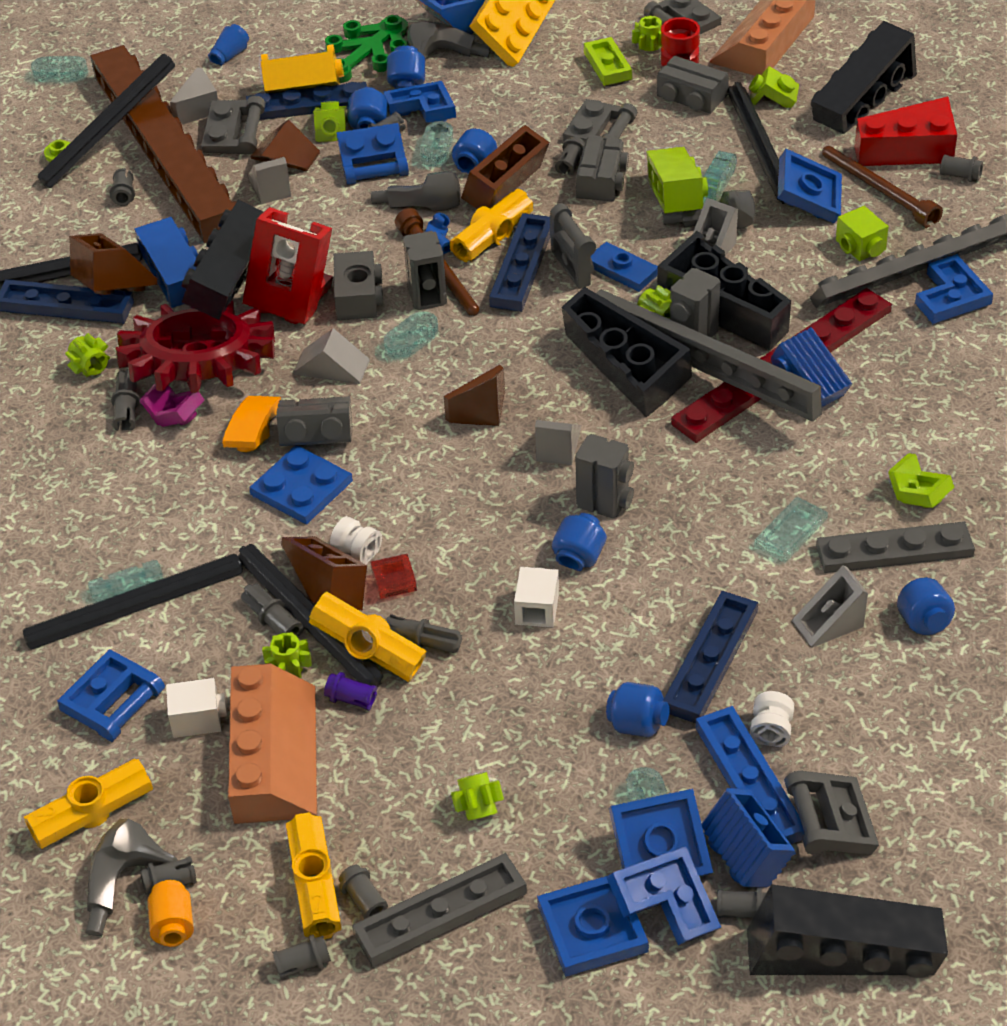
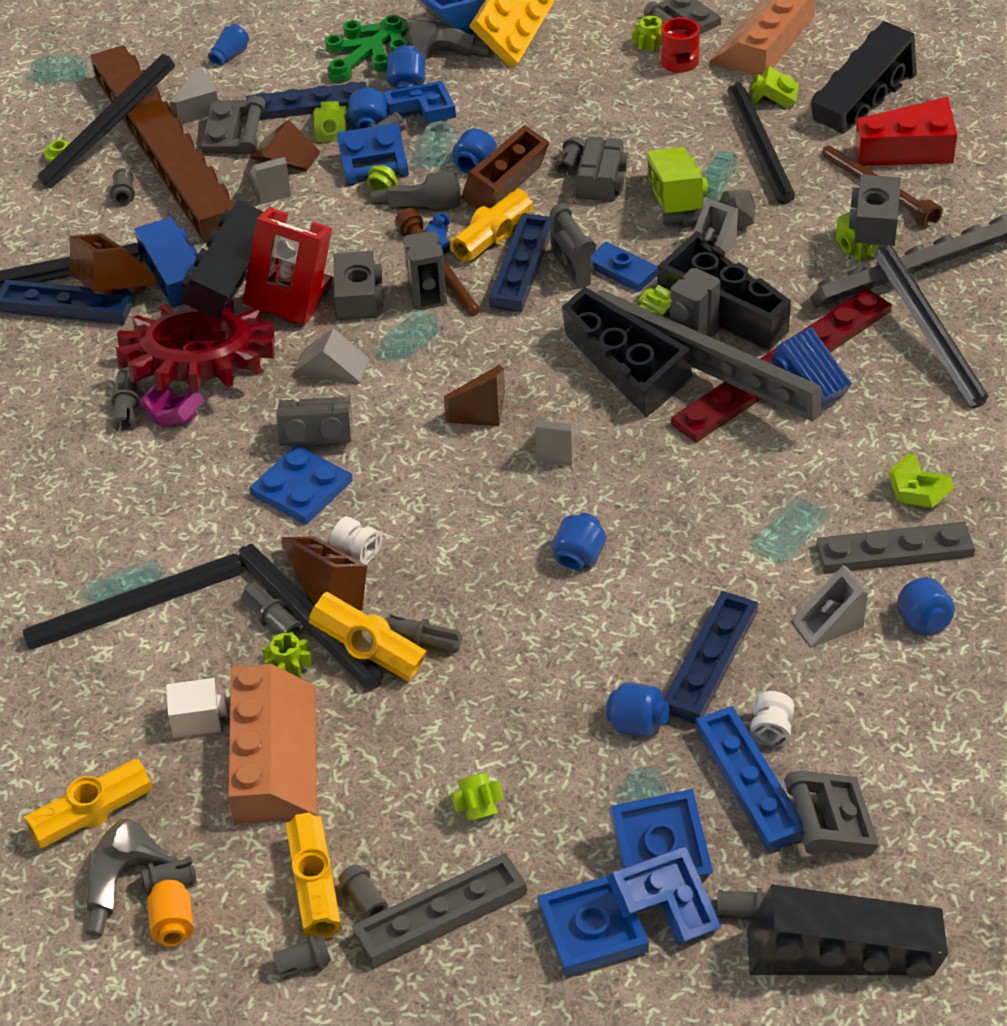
(87, 355): lime gear -> none
(102, 686): blue plate -> none
(250, 423): light orange slope -> none
(301, 71): yellow brick -> none
(350, 691): dark purple pin -> none
(381, 178): none -> lime plate
(393, 576): clear red plate -> none
(536, 597): white brick -> none
(594, 117): dark grey plate -> none
(603, 476): dark grey brick -> none
(607, 61): lime plate -> none
(692, 84): dark grey brick -> none
(747, 838): blue brick -> none
(809, 186): blue plate -> none
(876, 209): none -> dark grey brick
(931, 326): none -> black axle
(956, 291): blue plate -> none
(962, 167): dark grey pin -> none

